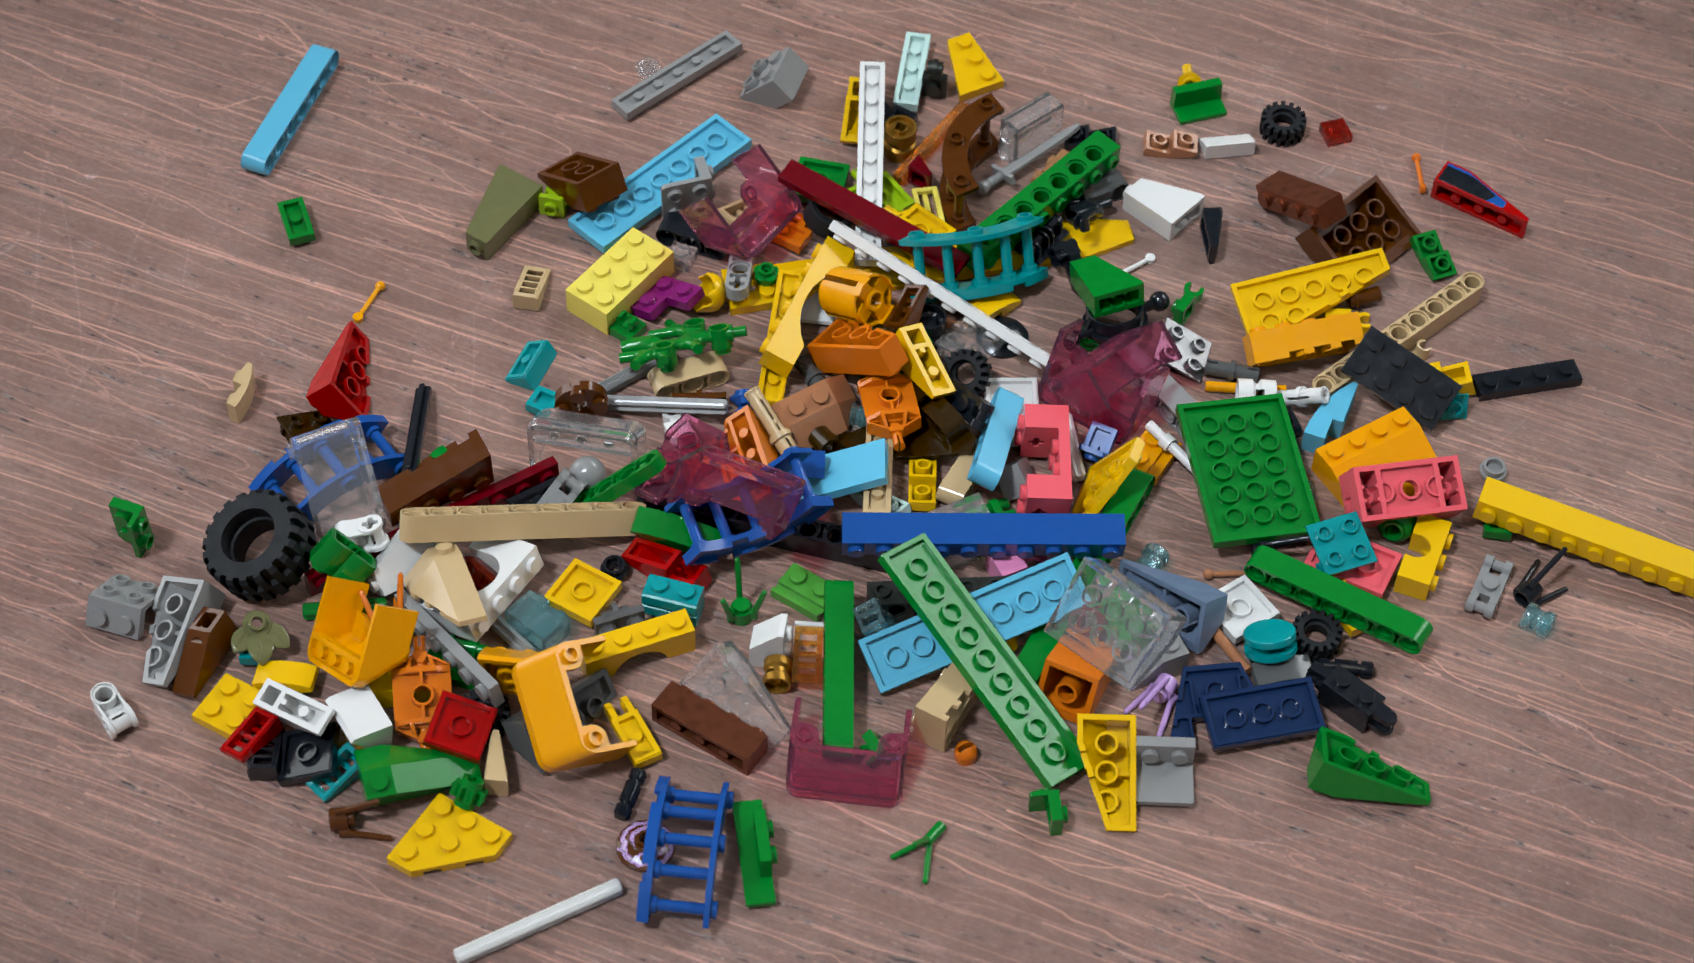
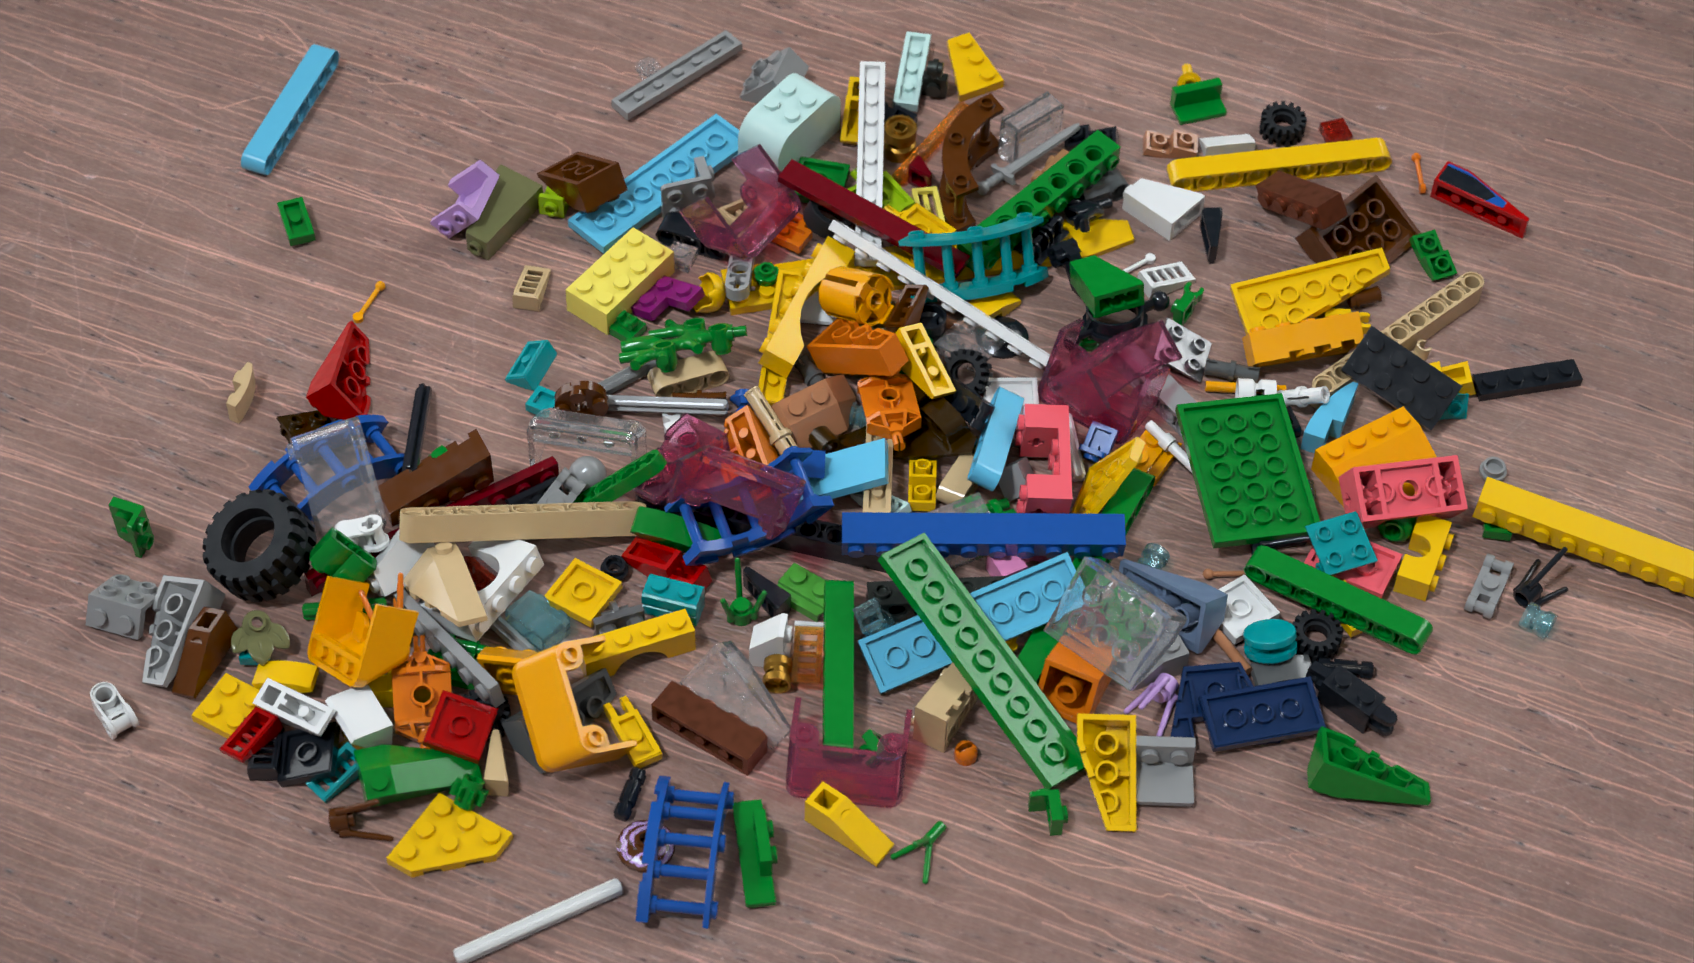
(474, 189): none -> lavender panel
(776, 600): none -> black slope
(791, 121): none -> light aqua brick
(846, 823): none -> yellow slope
(1153, 274): none -> white slope
(1300, 161): none -> yellow beam

